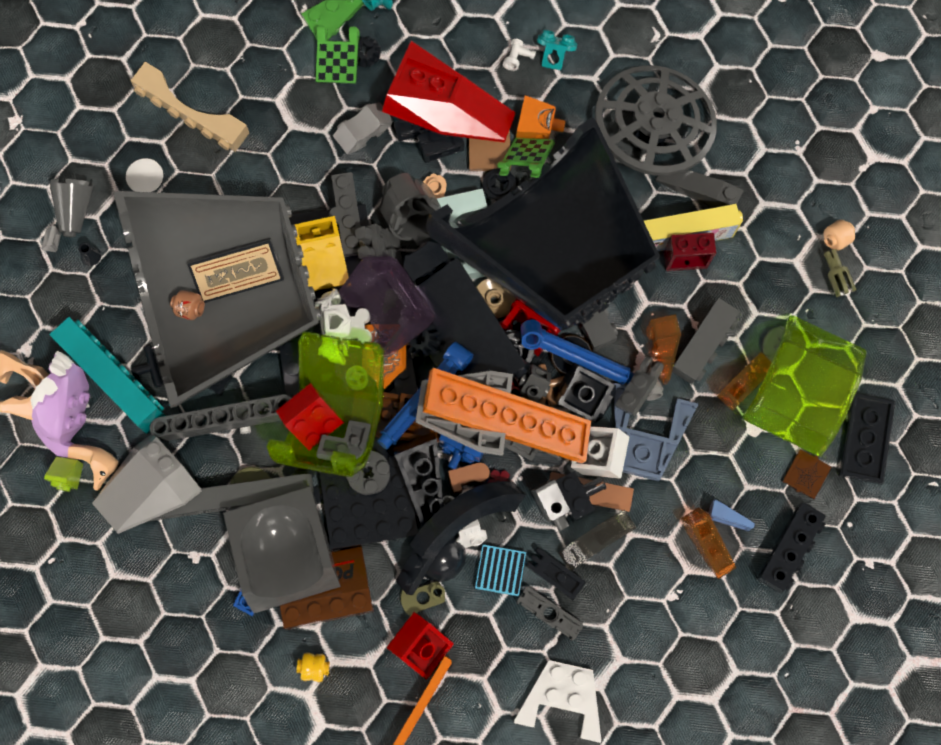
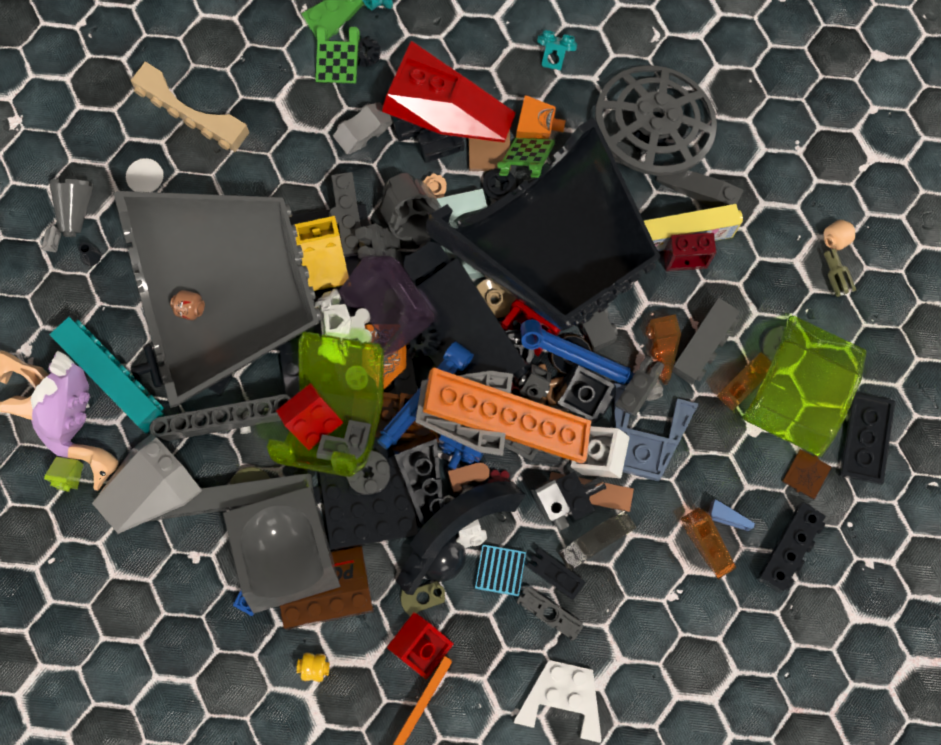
(236, 271): tile -> none
(511, 63): white piece -> none

